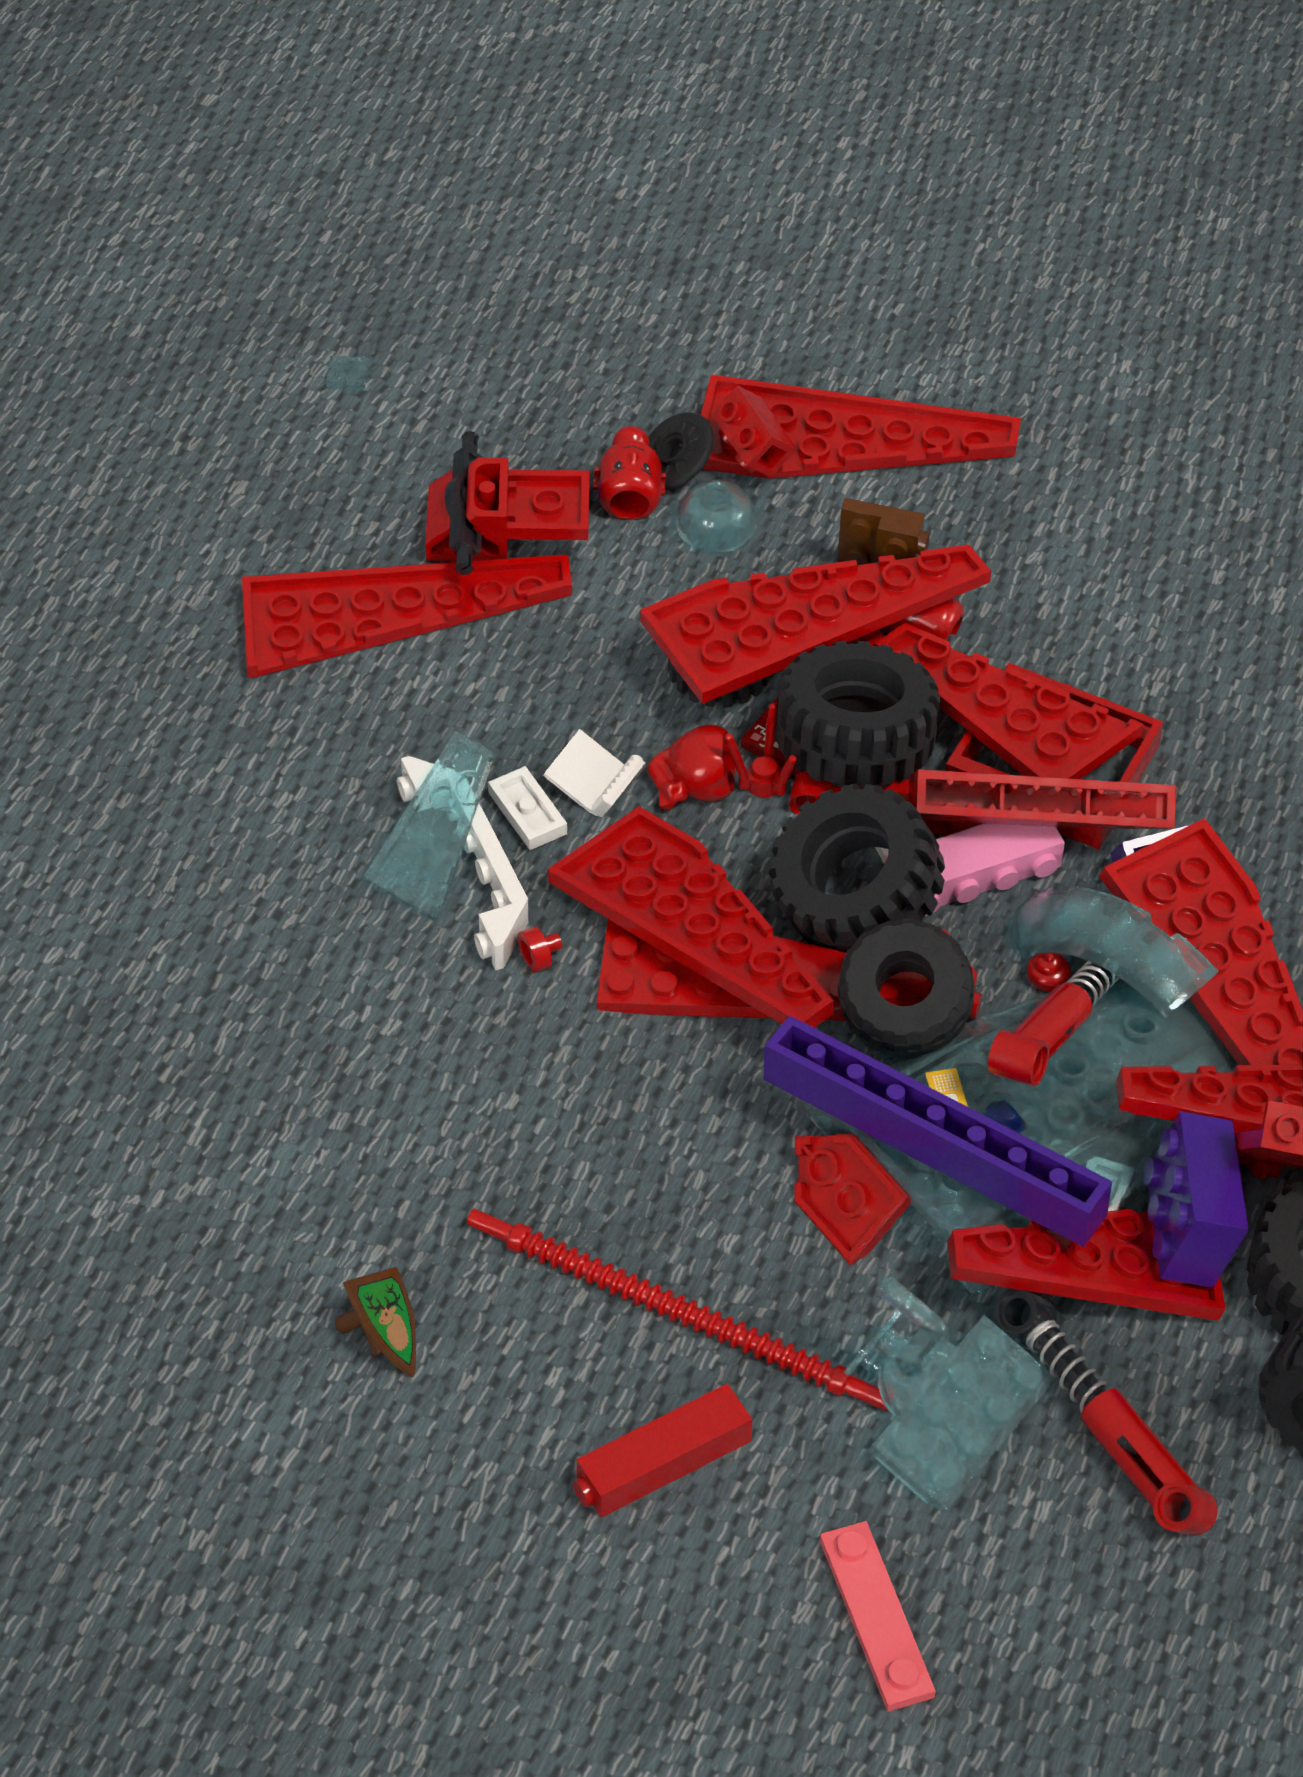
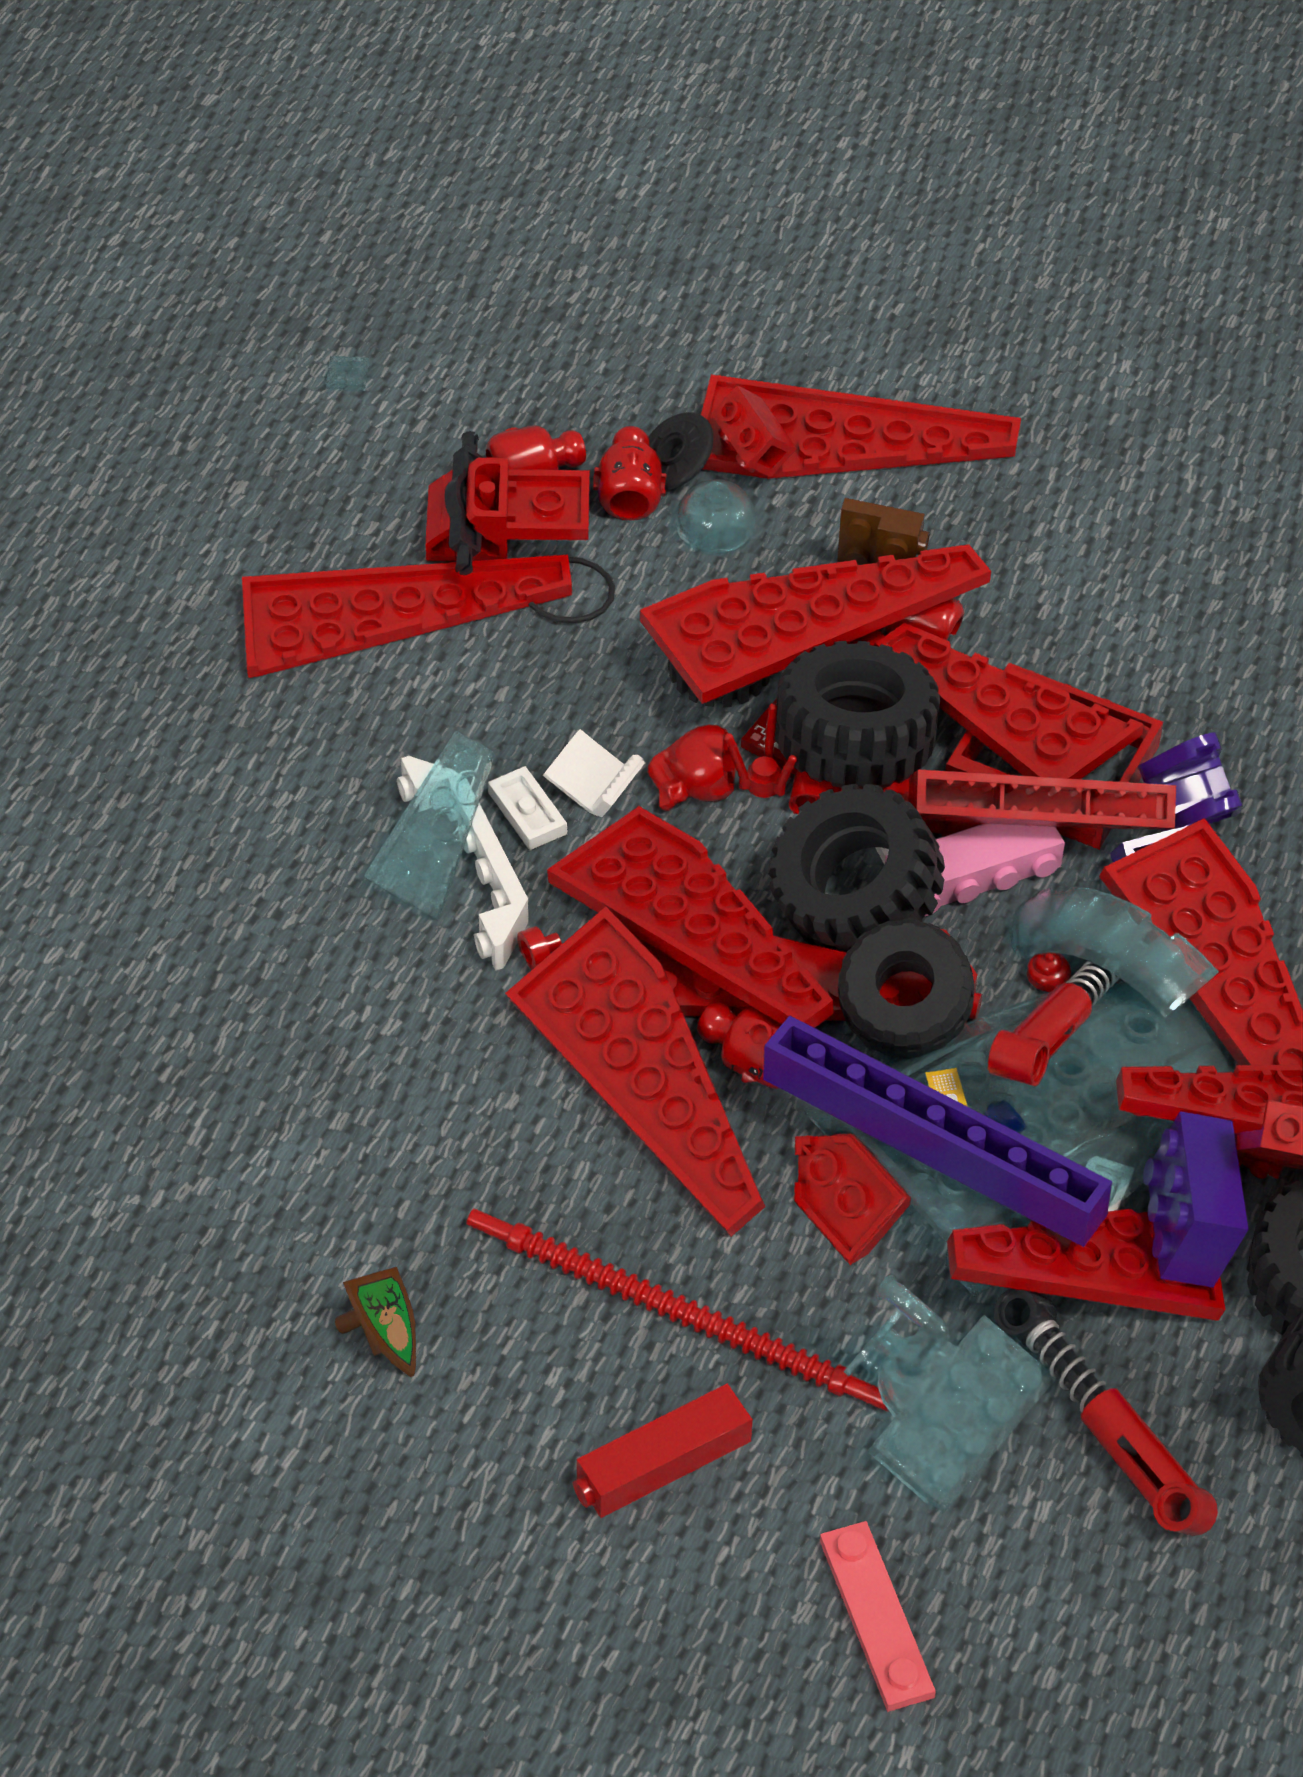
(535, 449): none -> red piece
(606, 575): none -> black piece
(625, 1034): none -> red wing
(741, 1037): none -> red piece
(1198, 778): none -> dark purple piece

